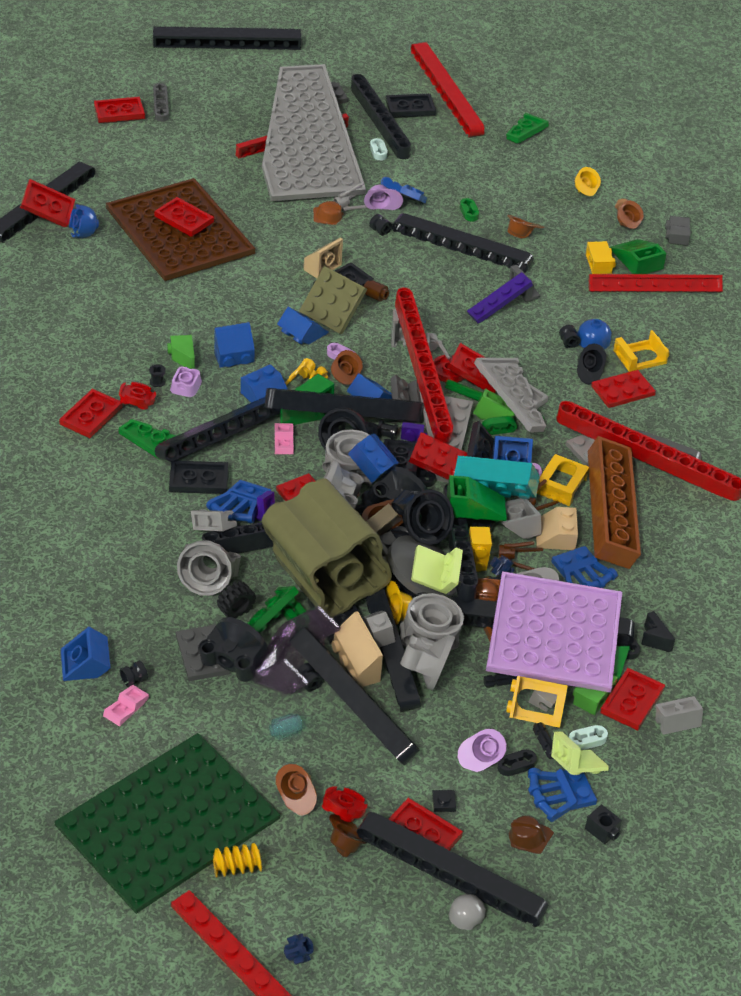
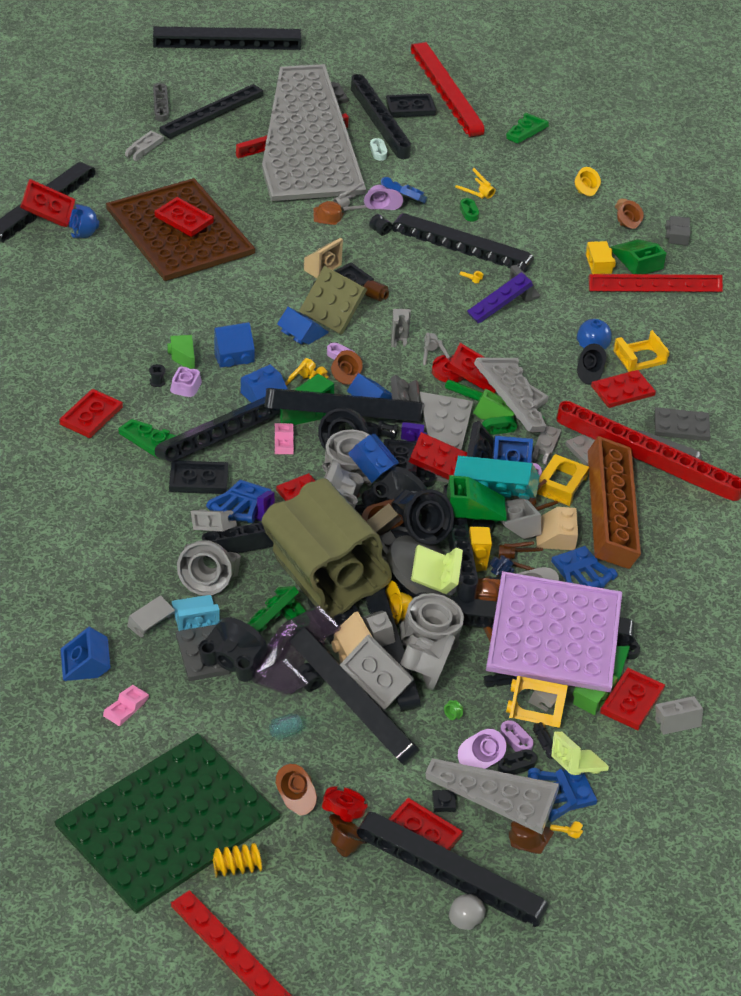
(119, 109): red plate -> none
(134, 673): black wheel -> none
(137, 394): red plate -> none
(144, 145): none -> light grey hinge
(150, 615): none -> light grey hinge
(195, 612): none -> medium azure bracket
(211, 111): none -> black plate
(236, 600): black tyre -> none
(298, 949): dark blue gear -> none
(376, 671): none -> light grey plate
(423, 366): red beam -> none
(454, 708): none -> bright green plate
(476, 277): none -> yellow hand
(485, 188): none -> yellow plant
(510, 795): none -> light grey wing
(516, 737): none -> lavender beam
(520, 227): dark orange piece -> none
(546, 443): none -> light grey hinge
(569, 336): black wheel -> none
(573, 831): none -> yellow hand
(588, 738): light aqua beam -> none
(603, 824): black brick -> none
(657, 634): black slope -> none
(682, 424): none -> dark grey plate

